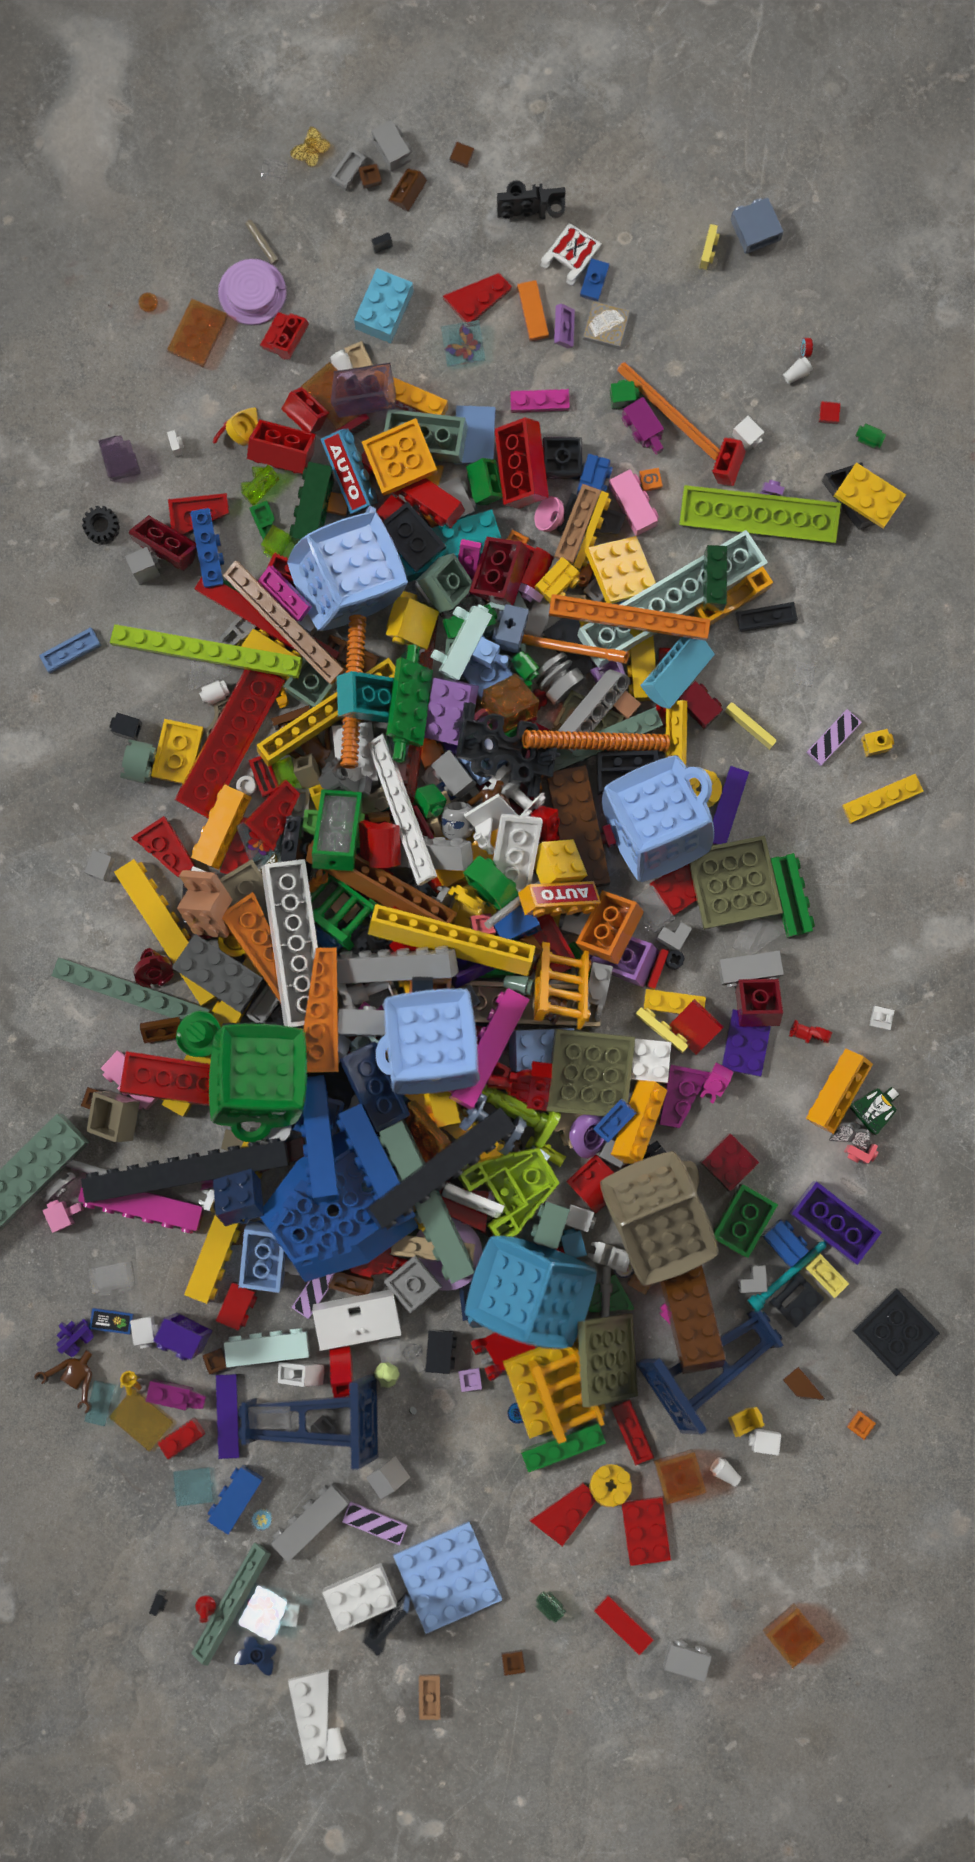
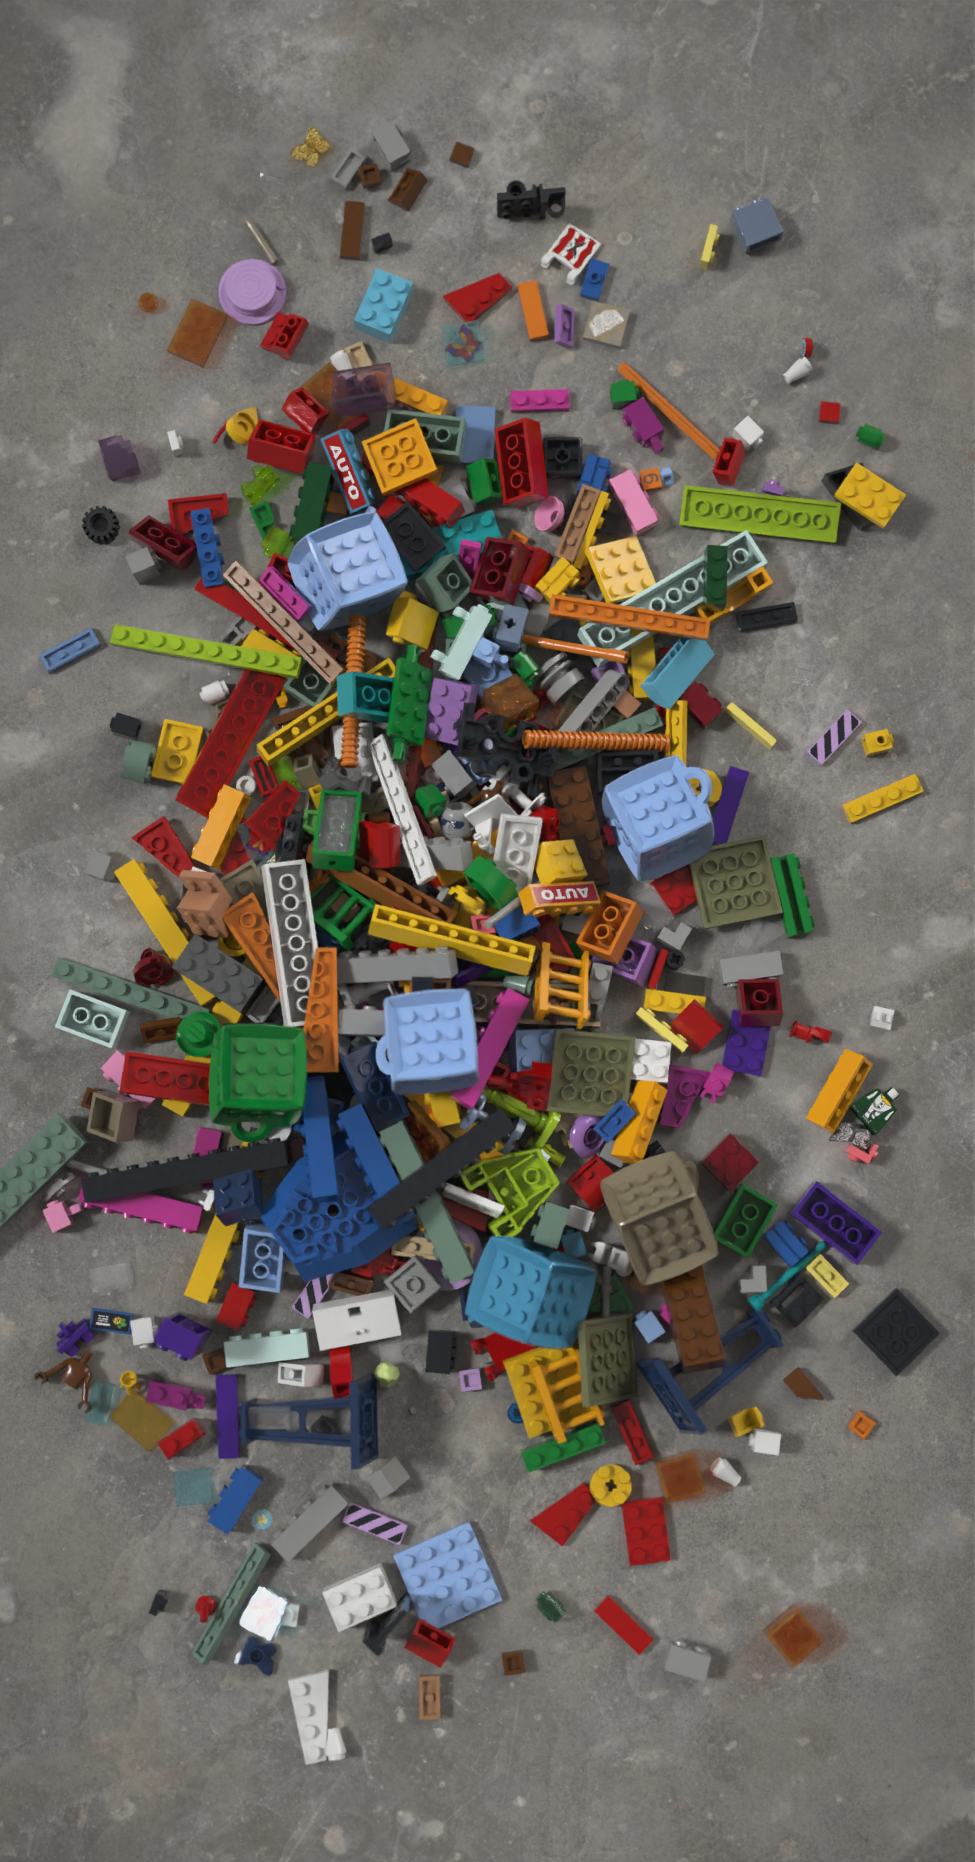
(92, 1019): none -> light aqua brick
(206, 1140): none -> dark pink hinge
(352, 230): none -> reddish brown tile
(429, 1643): none -> red brick
(648, 1325): none -> light blue brick
(666, 476): none -> light blue piece
(684, 983): none -> clear smoke tile

